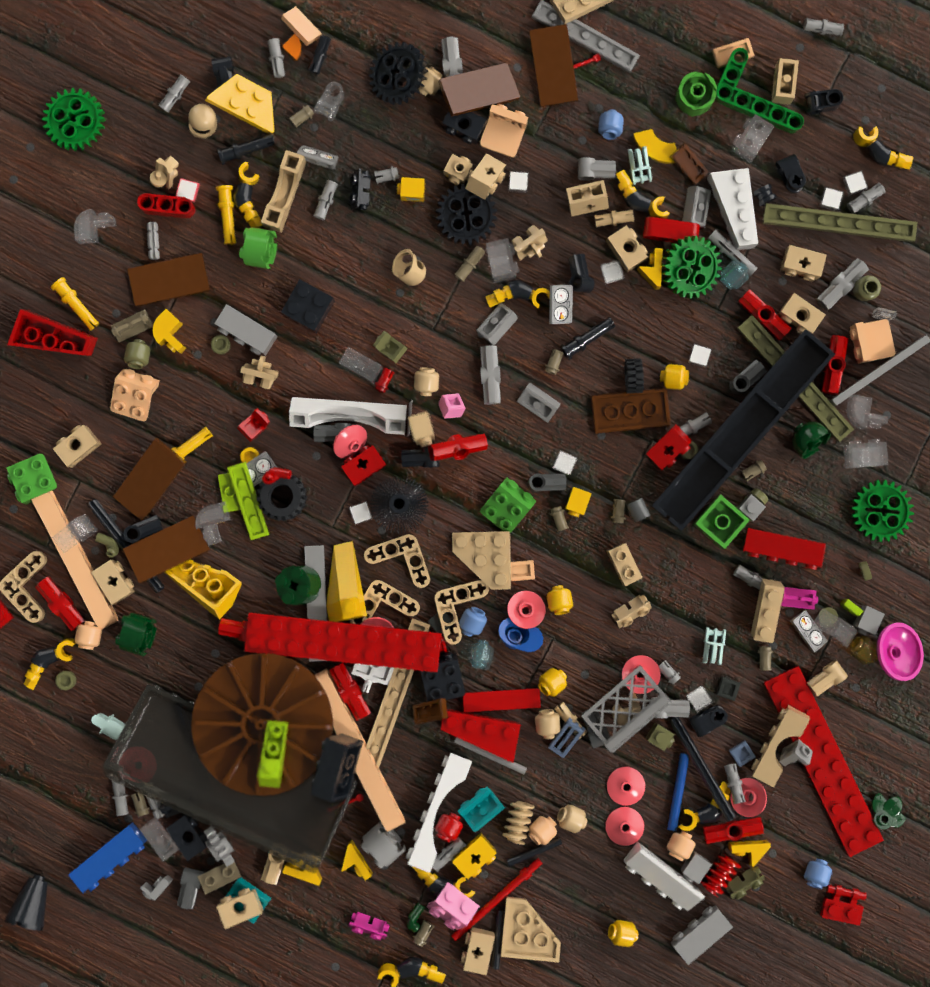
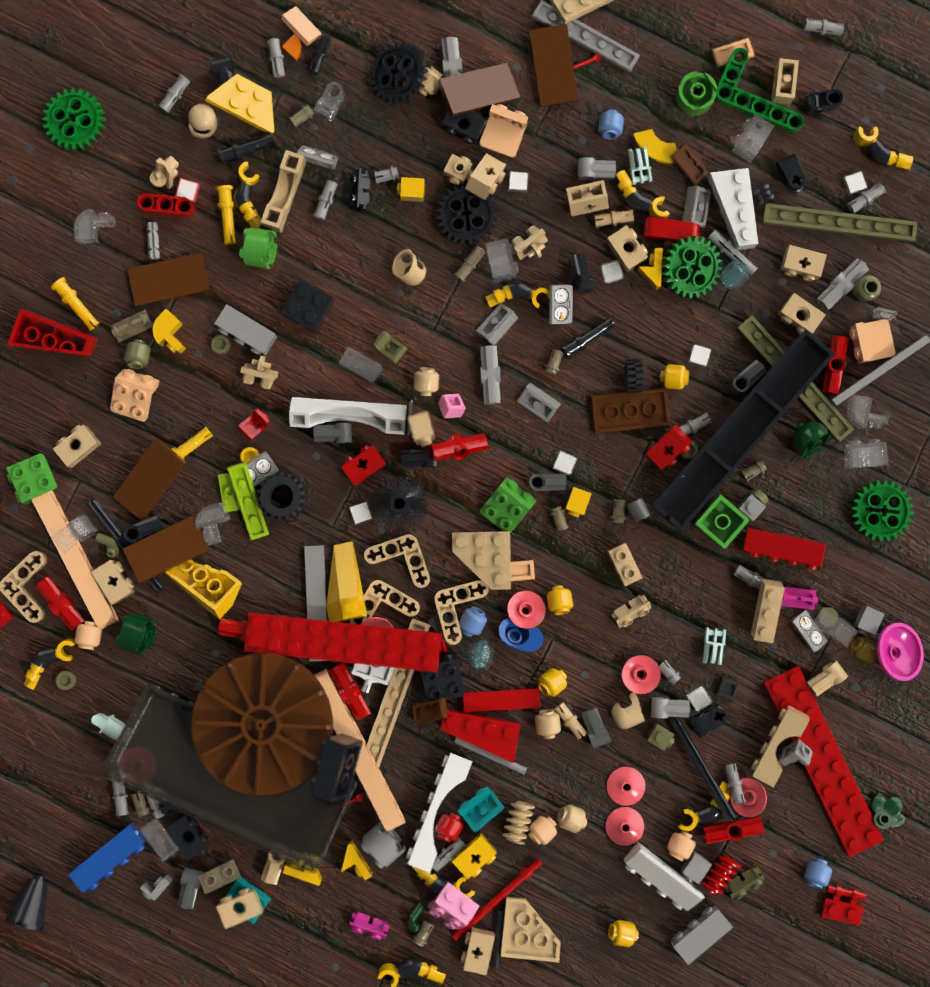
(219, 846): light grey gear -> none
(273, 754): lime slope -> none
(274, 474): red arm -> none
(298, 585): dark green brick -> none
(349, 441): coral dish -> none
(384, 380): red pin -> none
(534, 851): black bar -> none
(574, 726): sand blue tile -> none
(637, 722): light grey fence -> none
(678, 792): blue piece -> none
(742, 753): sand blue tile -> none
(755, 849): yellow slope -> none
(765, 658): dark tan pin -> none
(773, 324): red piece -> none
(831, 199): white tile -> none
(851, 607): lime tile -> none
(865, 570): olive tile -> none

